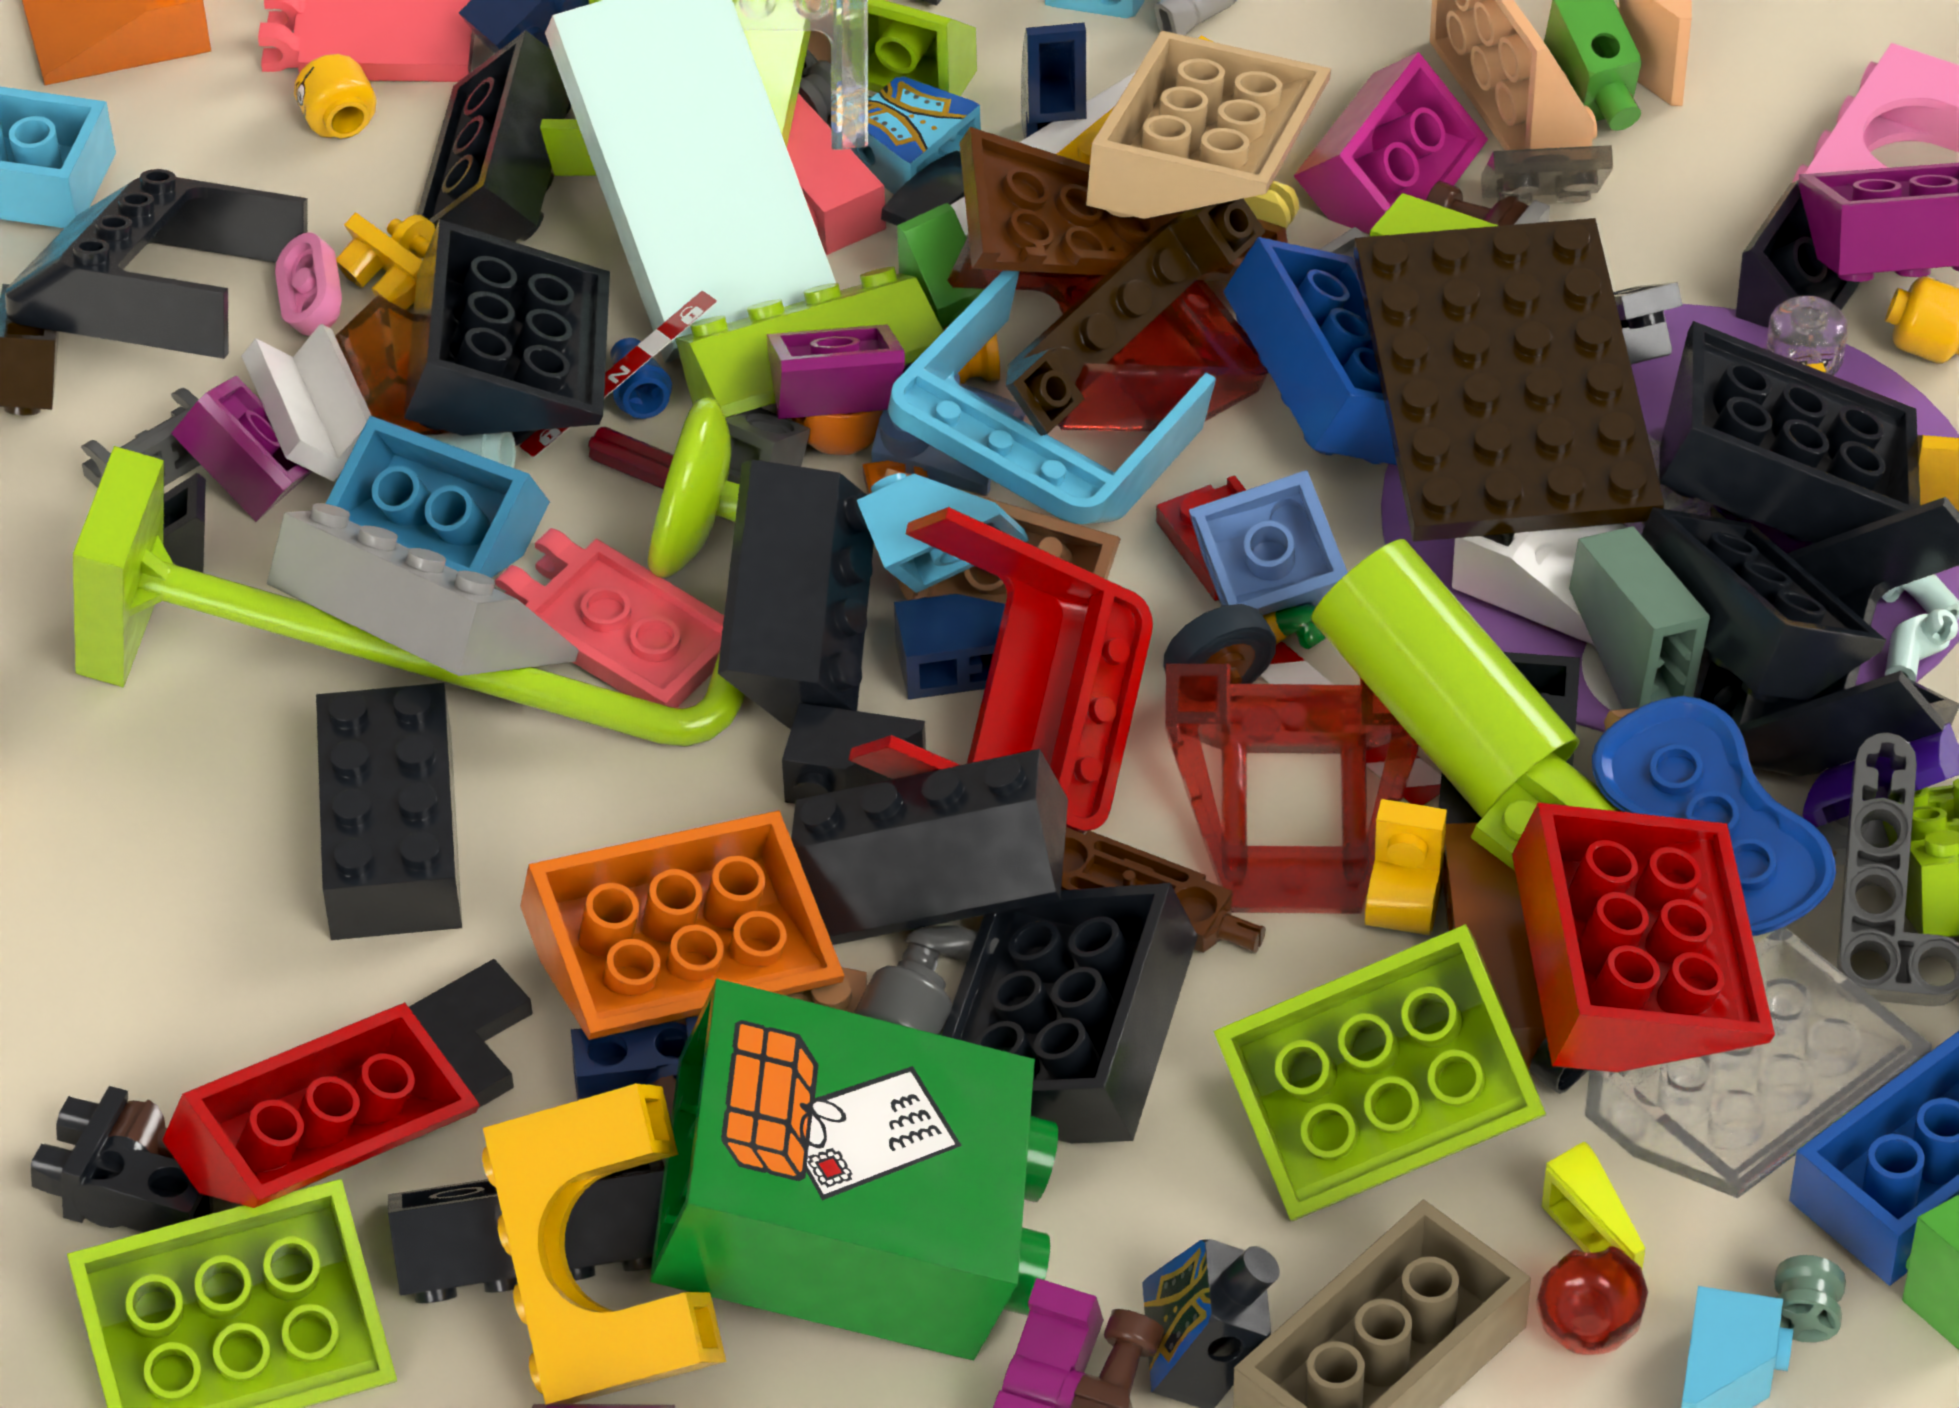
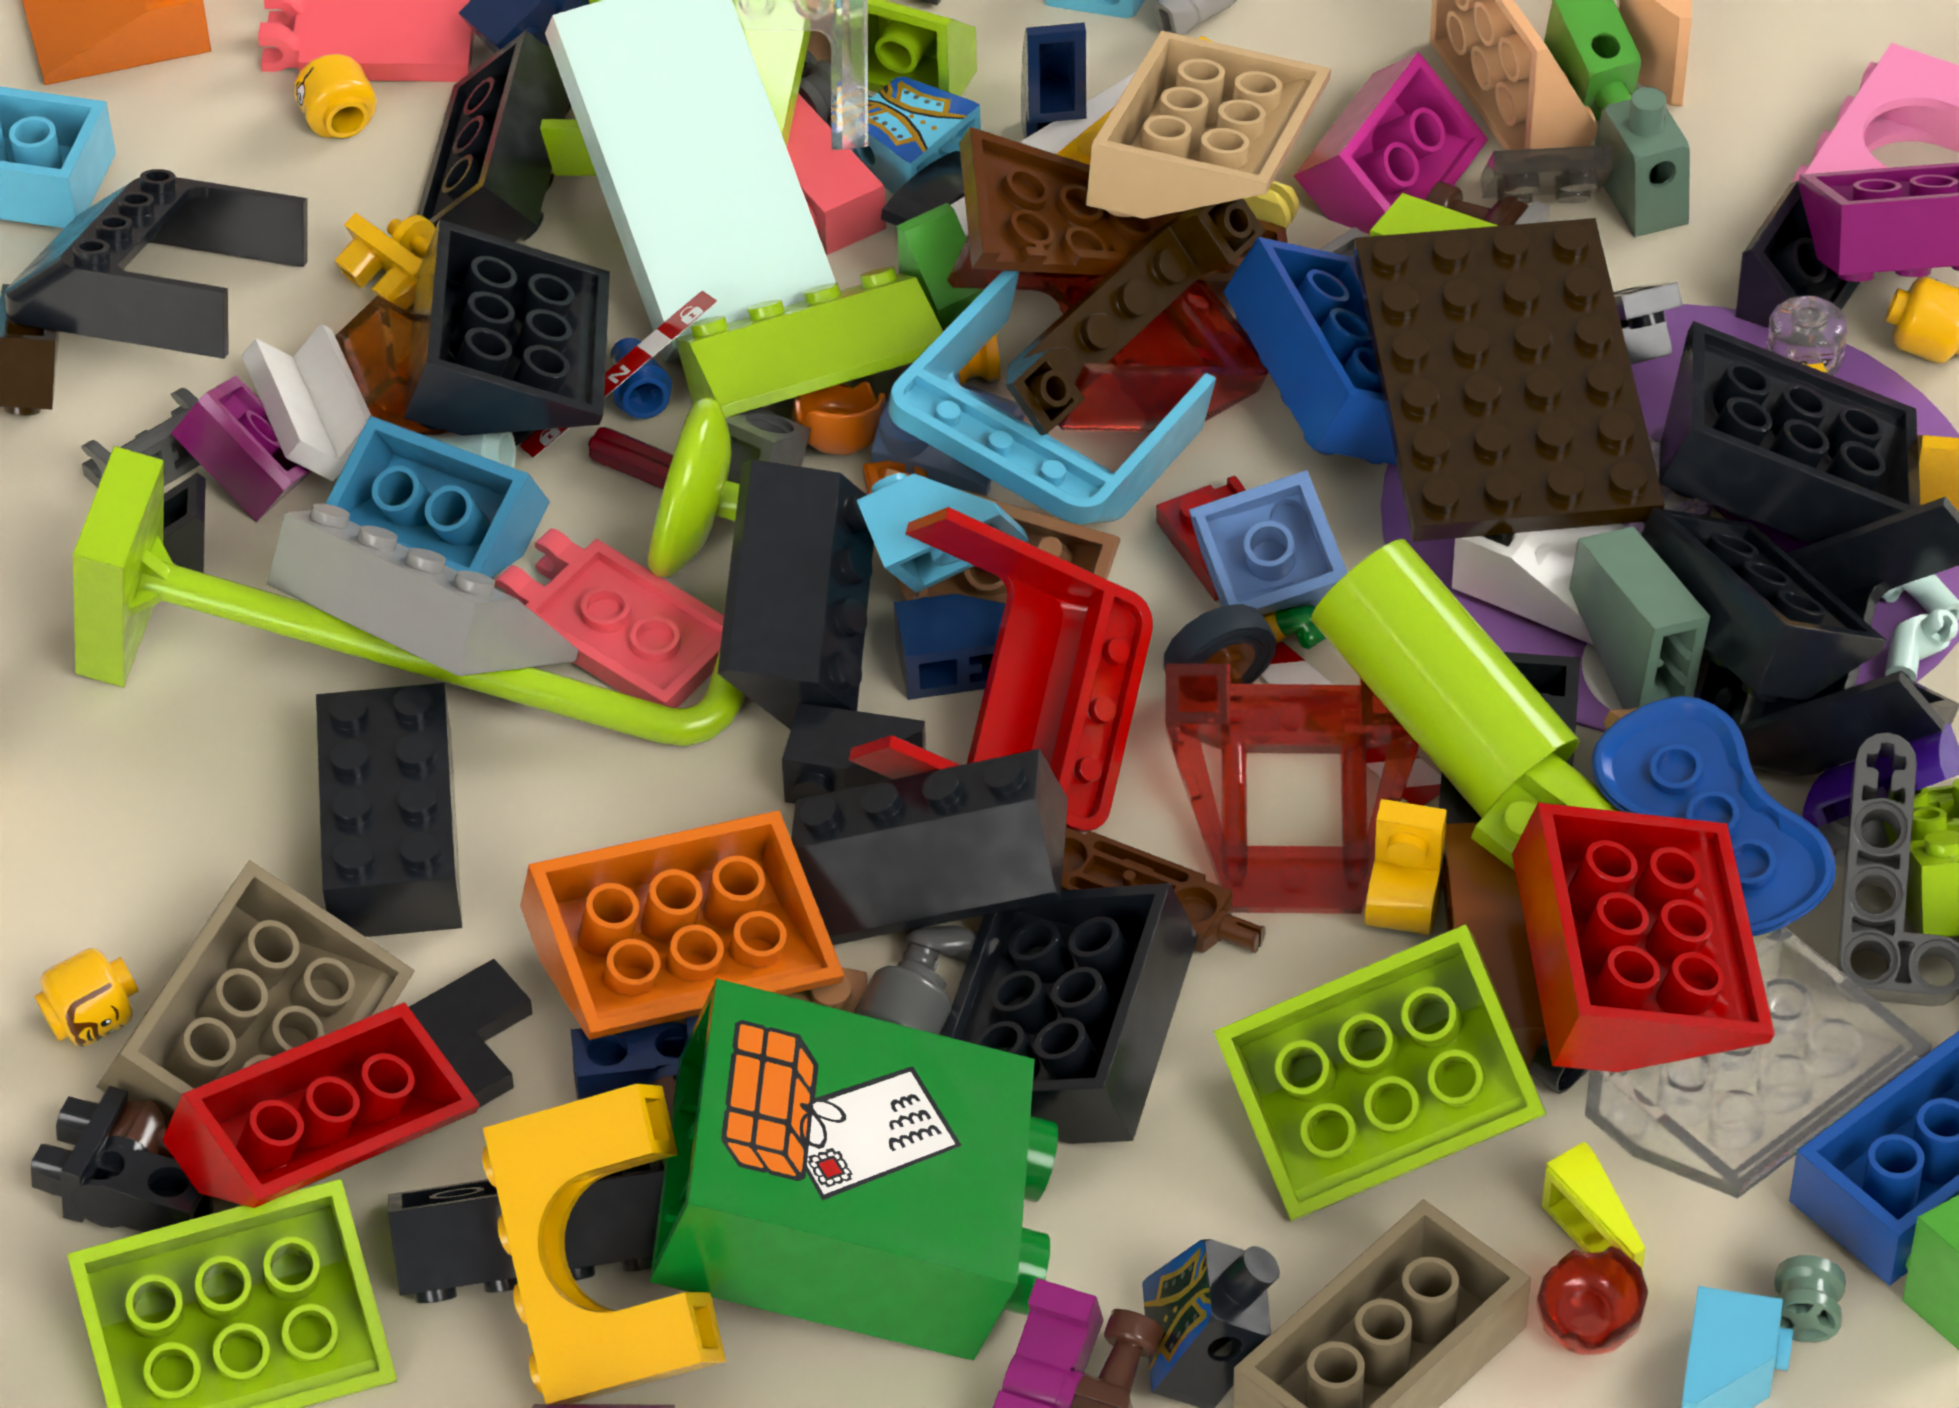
(86, 997): none -> yellow head
(251, 986): none -> dark tan slope
(308, 283): bright pink plate -> none
(834, 370): magenta slope -> none
(1648, 162): none -> sand green torso

